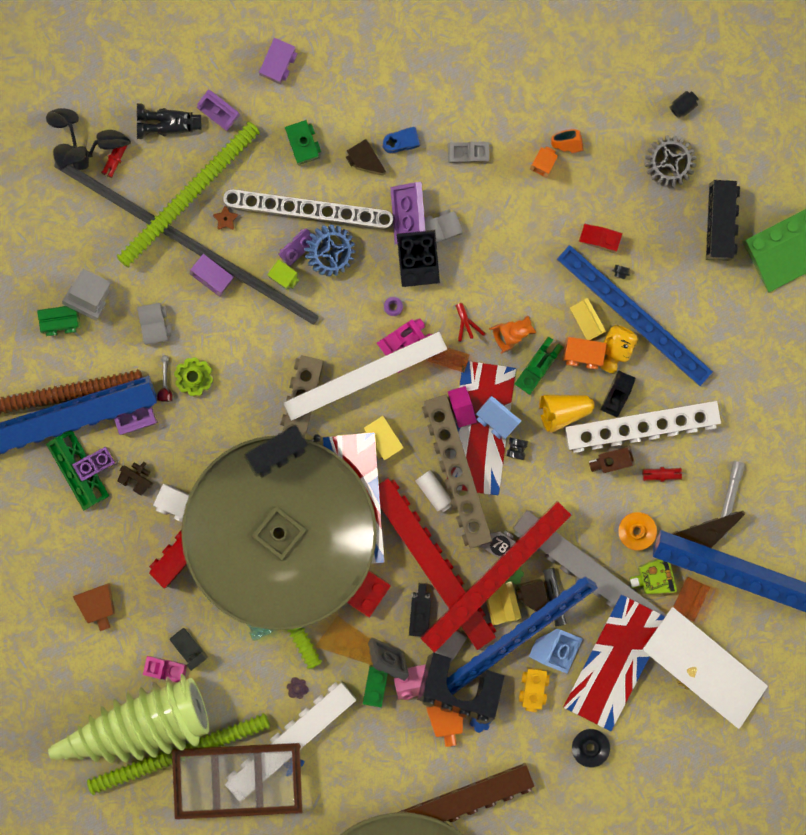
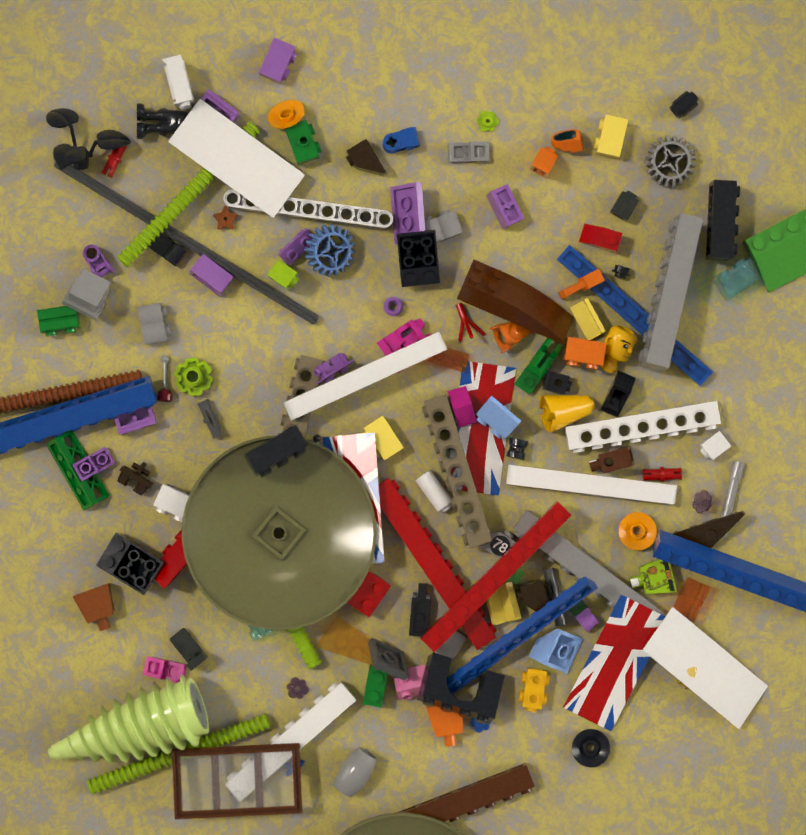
(98, 263): none -> medium lavender piece
(130, 563): none -> black slope
(168, 249): none -> black panel
(179, 82): none -> white window
(204, 407): none -> dark grey pin
(236, 158): none -> white sticker
(286, 114): none -> light orange dish
(327, 372): none -> medium lavender hinge
(355, 772): none -> light grey piece
(493, 121): none -> lime plant
(505, 206): none -> medium lavender hinge
(514, 301): none -> reddish brown slope
(549, 383): none -> black brick
(584, 616): none -> medium lavender leg
(585, 283): none -> orange piece
(591, 484): none -> white beam
(611, 136): none -> light yellow brick
(624, 205): none -> pearl dark grey brick
(670, 293): none -> light grey brick
(702, 501): none -> plant
(714, 446): none -> white brick
(738, 279): none -> clear light blue slope

